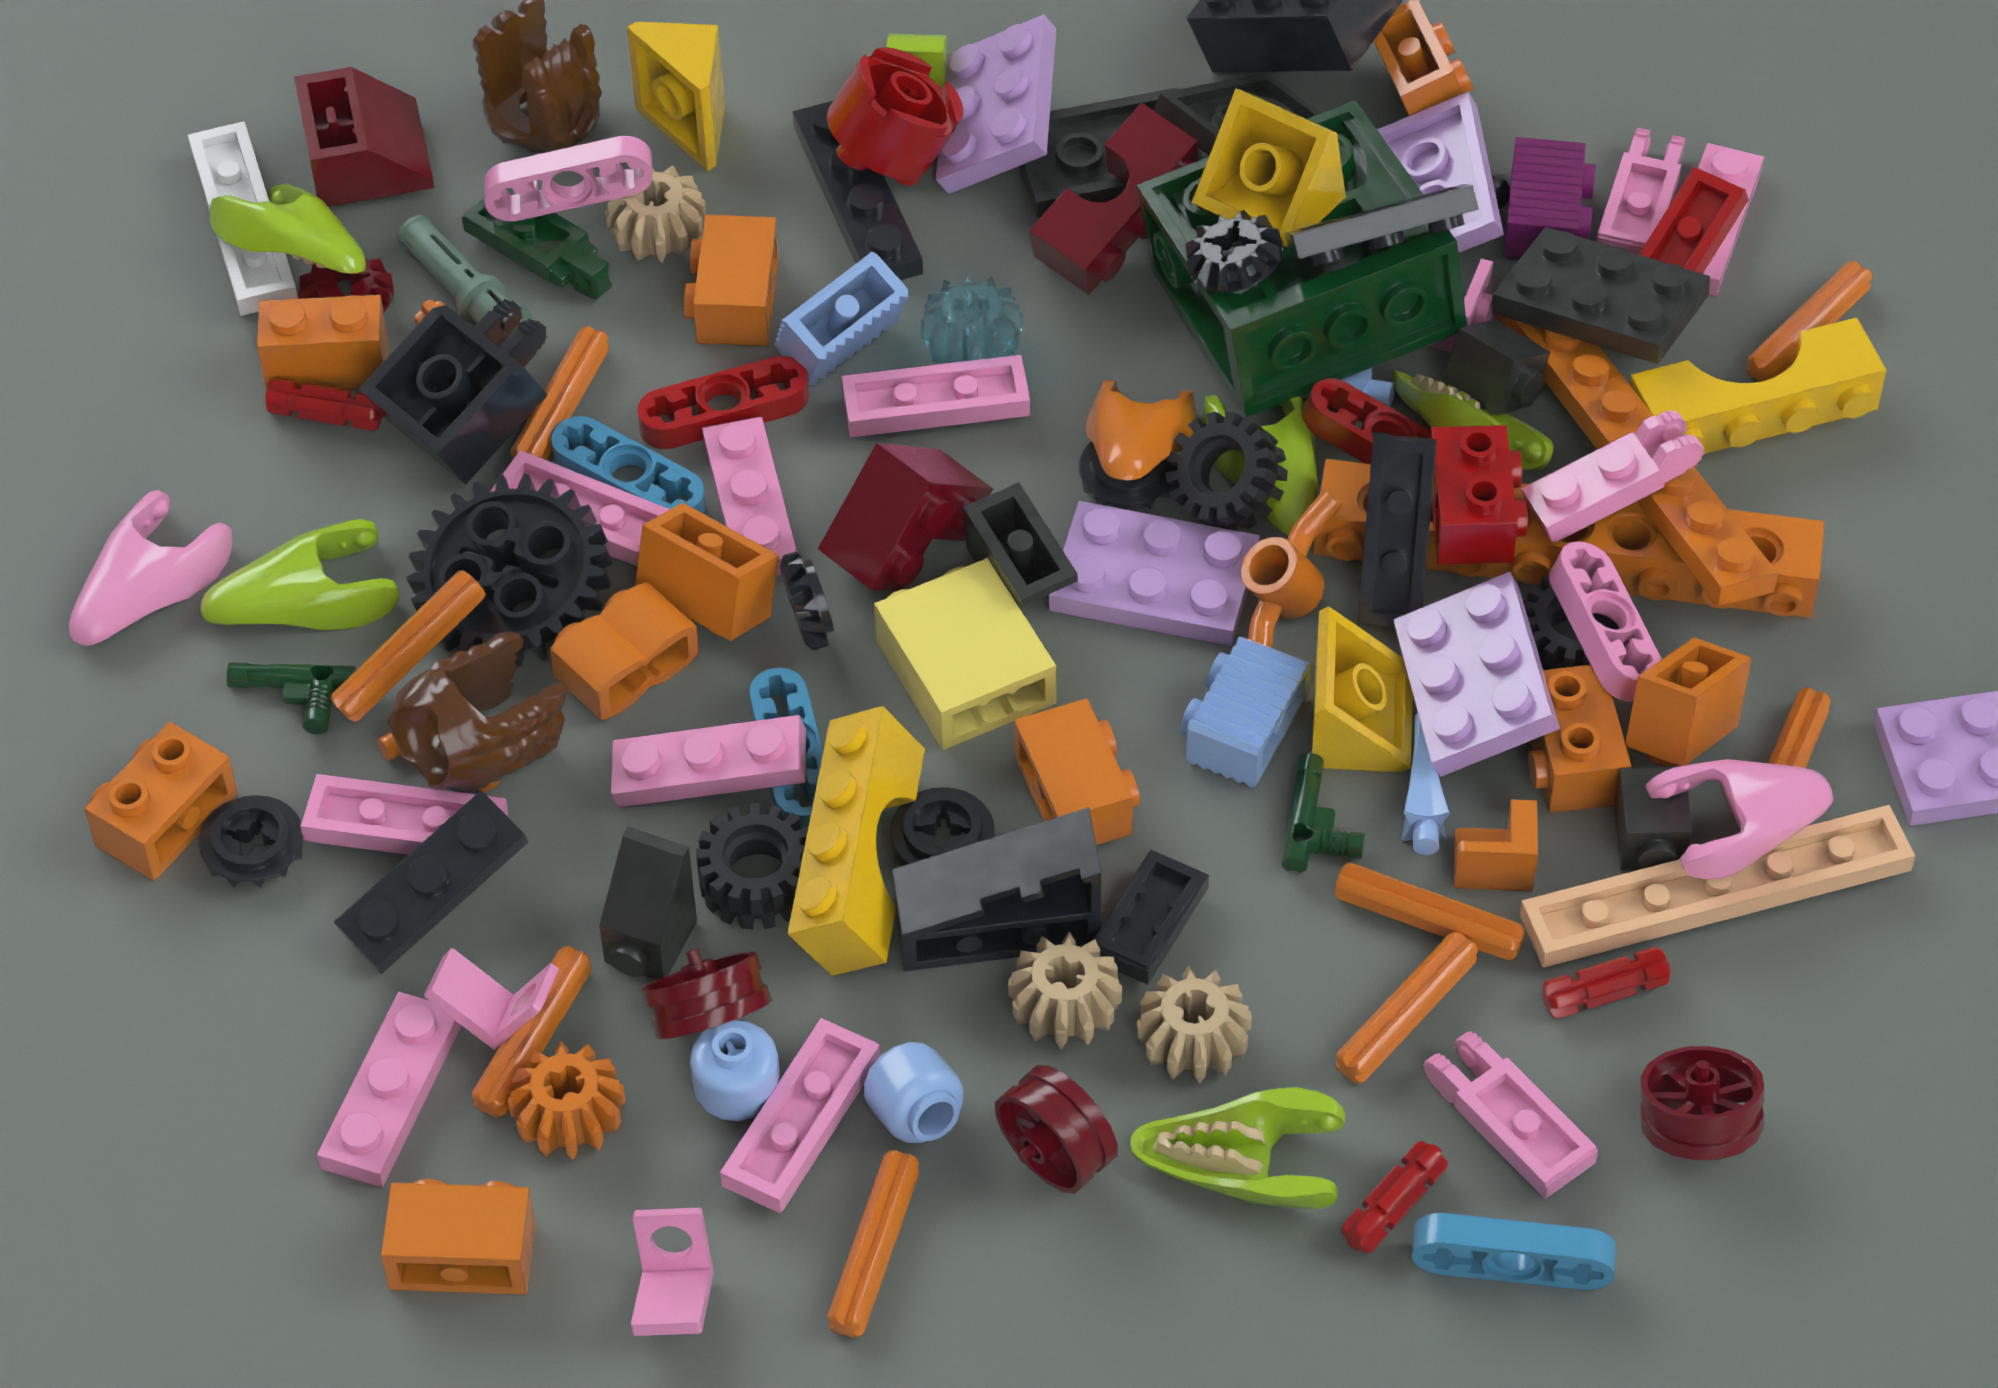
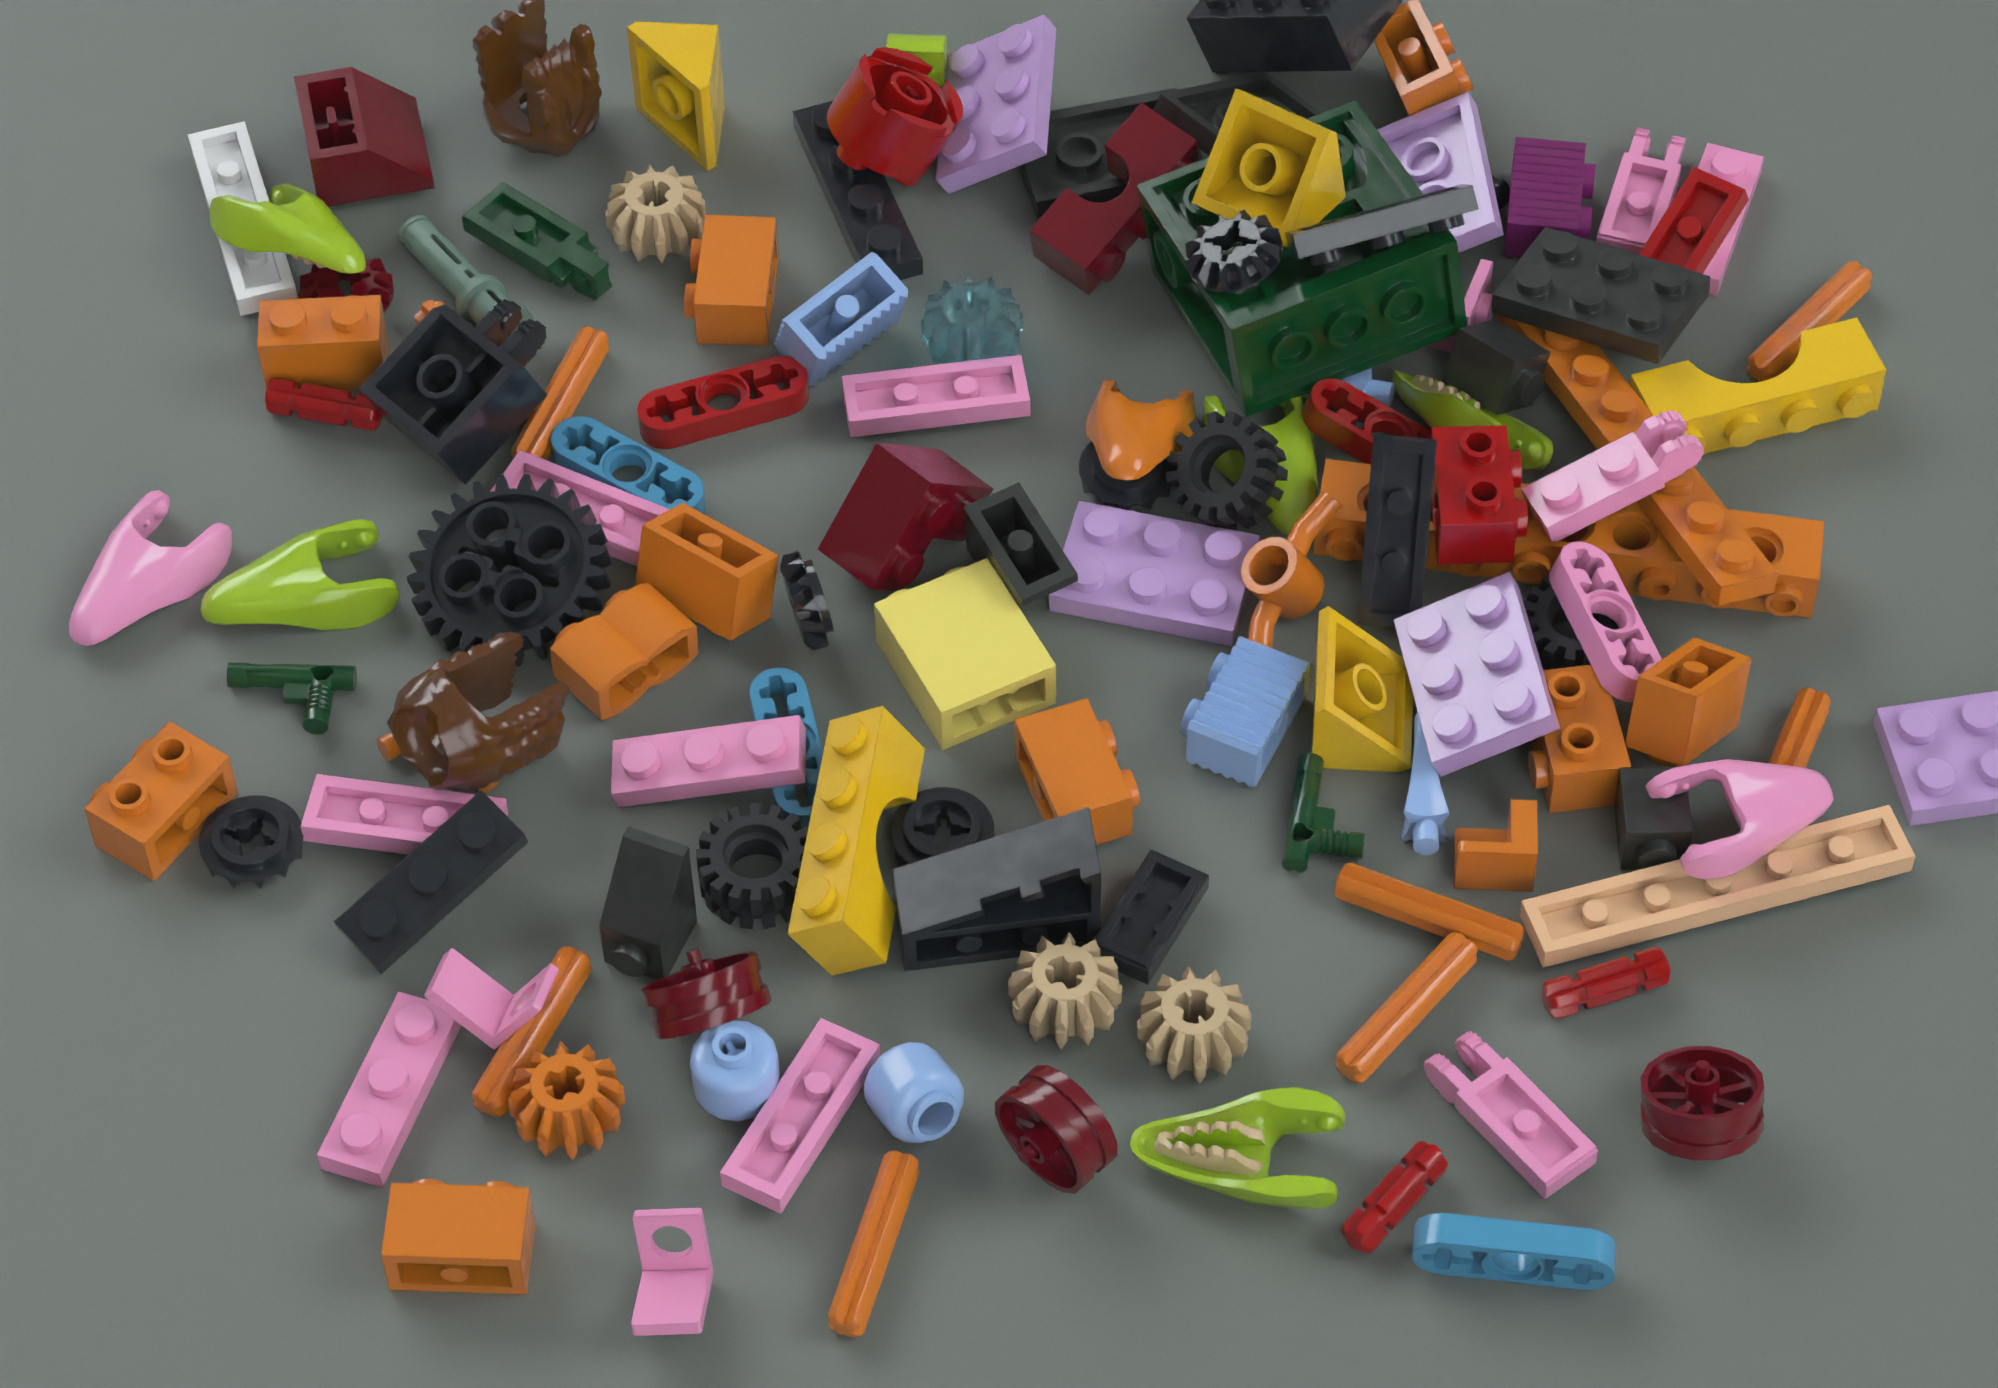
(408, 646): orange axle -> none
(611, 184): bright pink beam -> none
(748, 484): bright pink plate -> none

